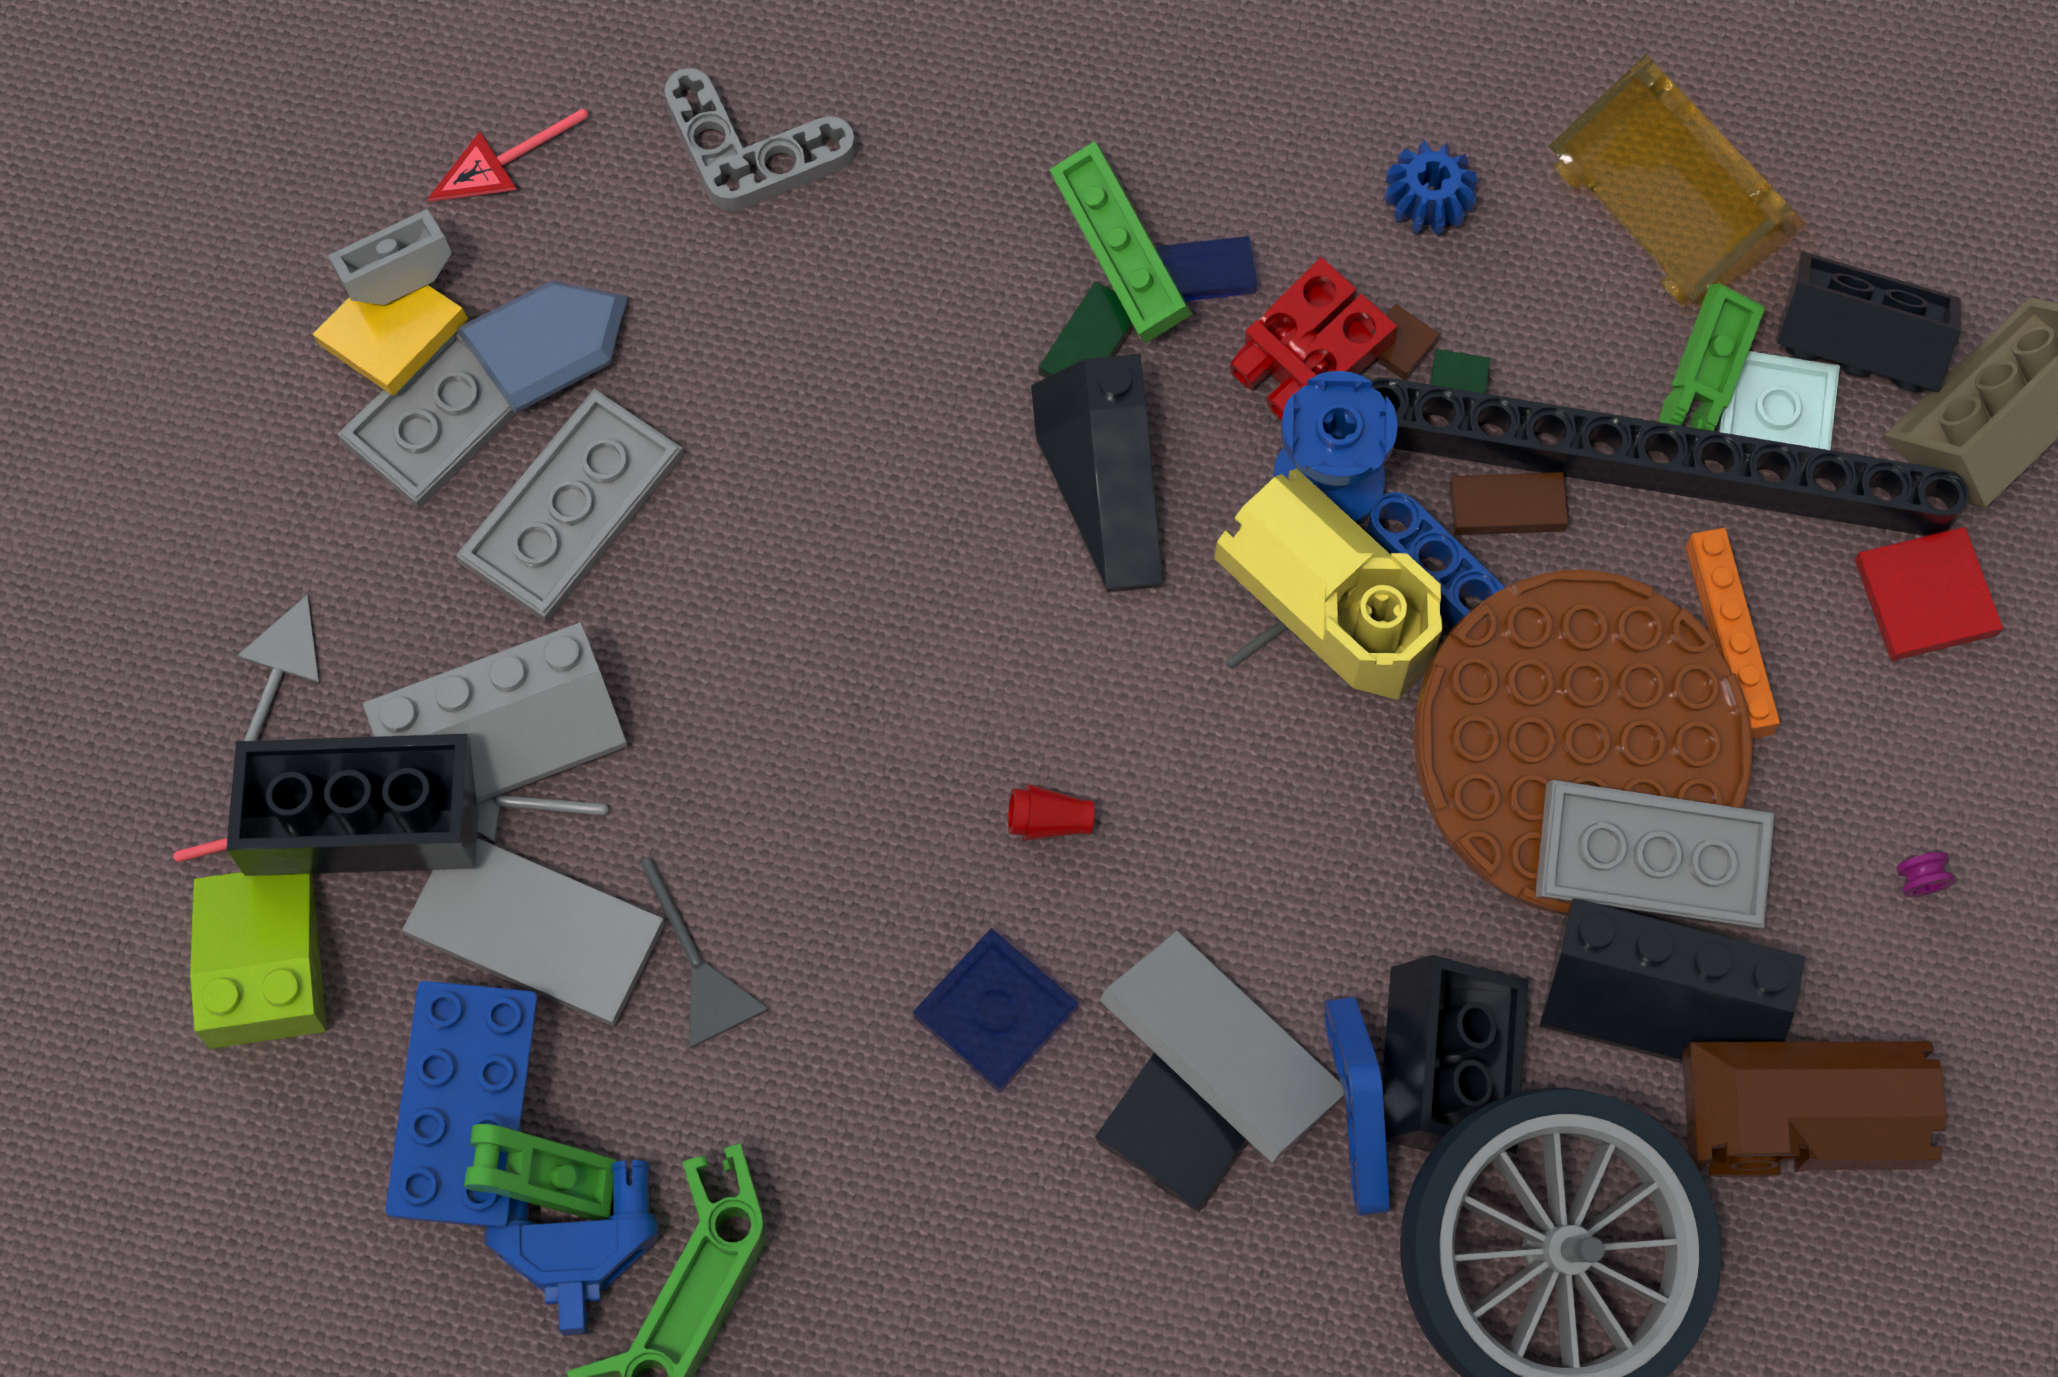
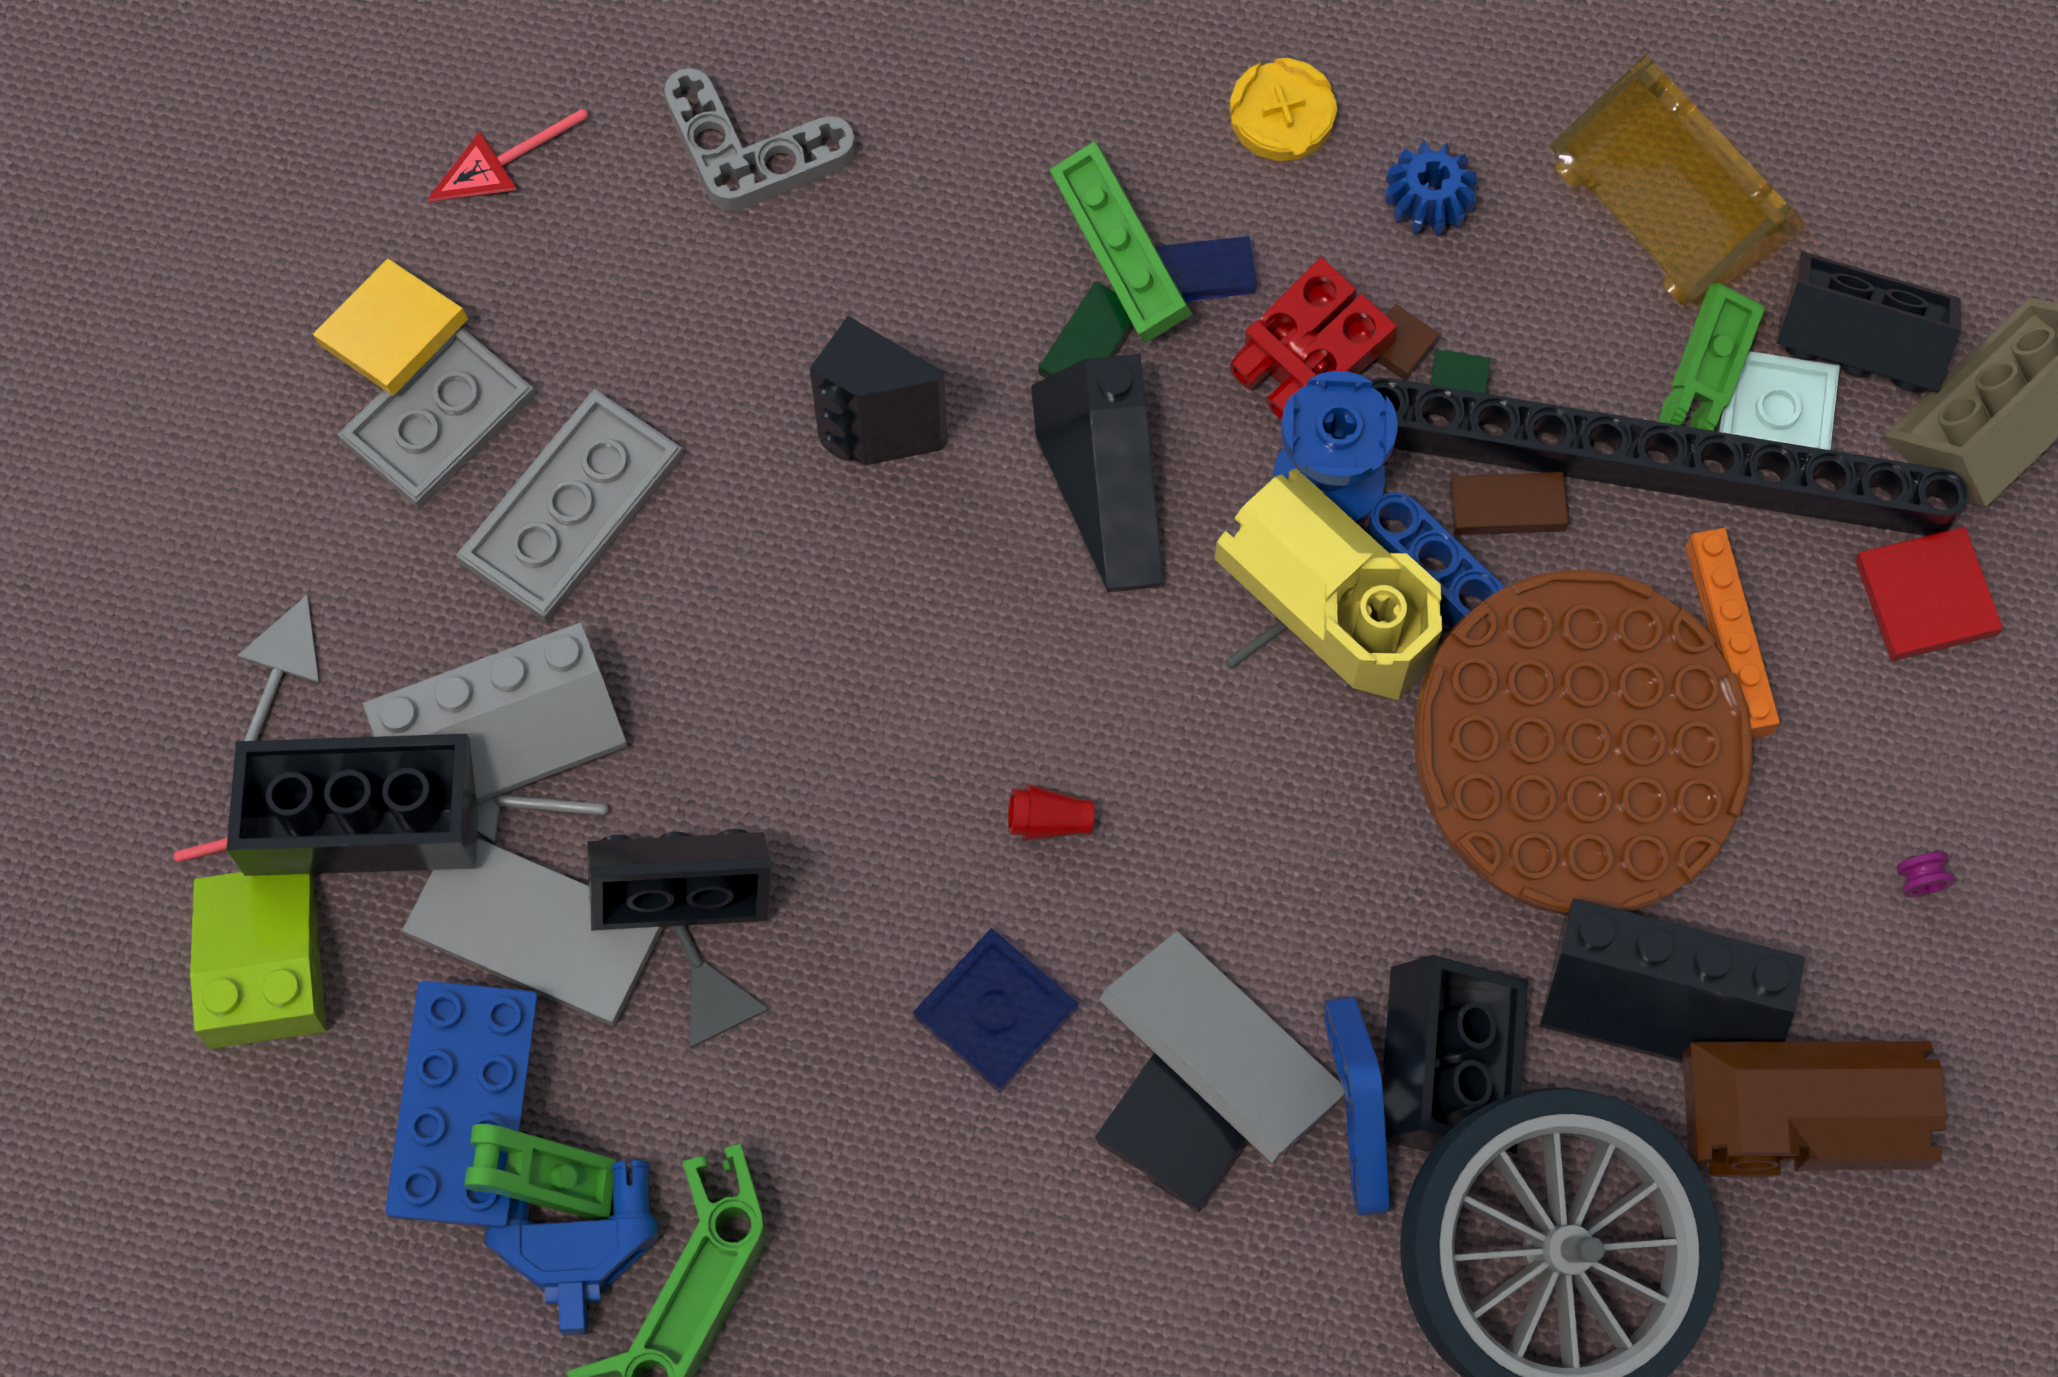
(392, 260): light grey slope -> none
(545, 340): sand blue tile -> none
(678, 880): none -> black slope
(876, 398): none -> black slope
(1283, 109): none -> yellow tile
(1655, 854): light grey tile -> none

